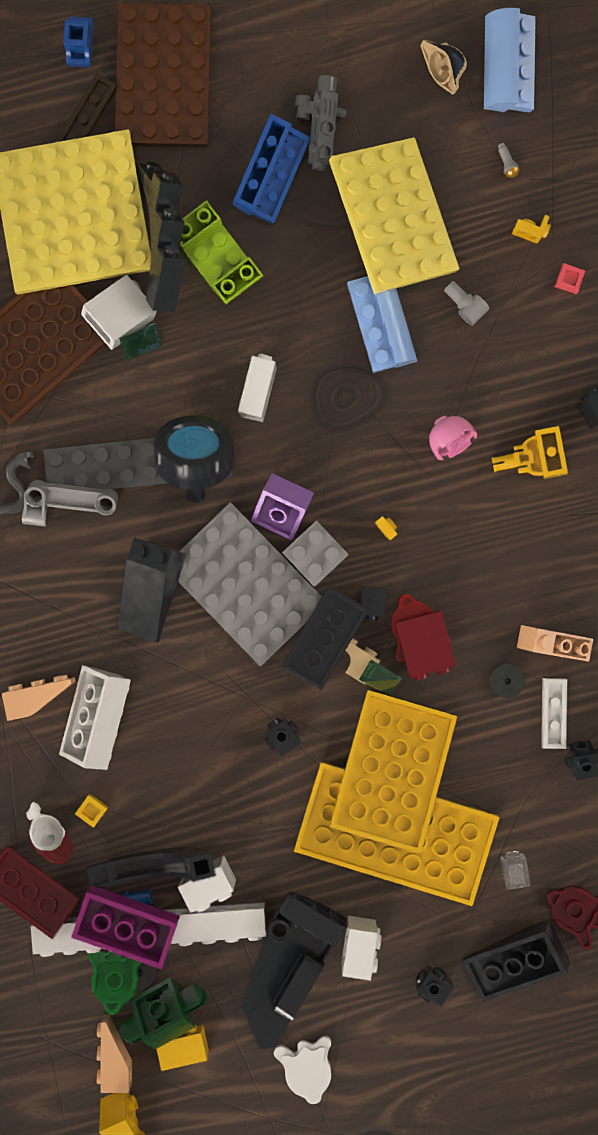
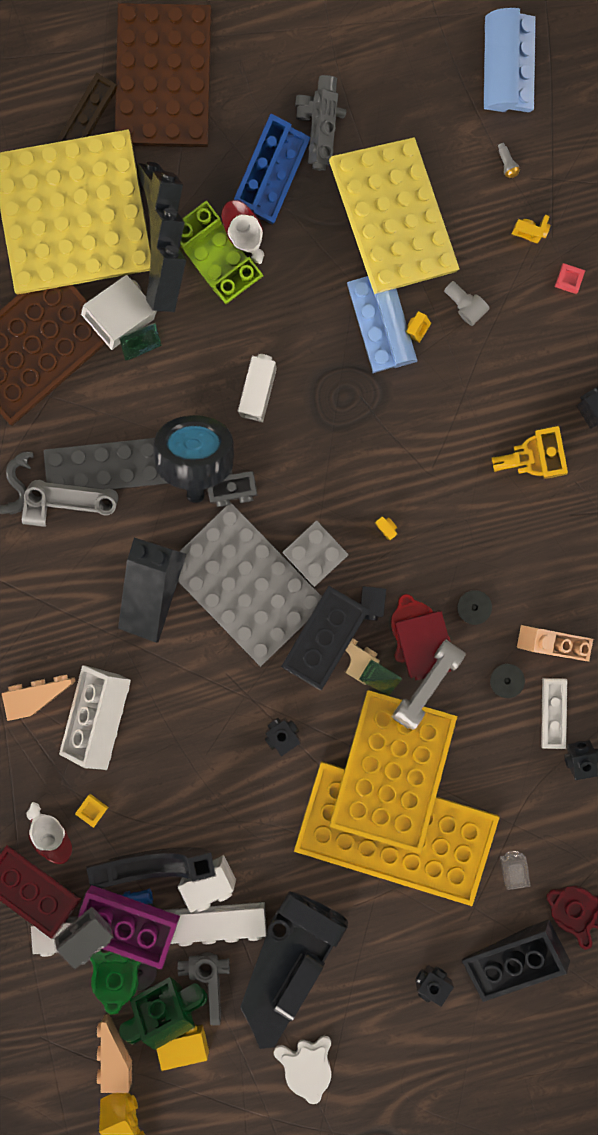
(78, 41): blue brick -> none
(83, 938): none -> dark grey brick
(195, 972): none -> dark grey piece
(234, 487): none -> dark grey brick
(243, 228): none -> white hair
(282, 506): medium lavender slope -> none
(359, 948): white brick -> none
(410, 712): none -> light grey piece
(418, 326): none -> yellow plate
(444, 64): tan hat -> none
(451, 436): bright pink cylinder -> none
(474, 607): none -> pearl dark grey piece

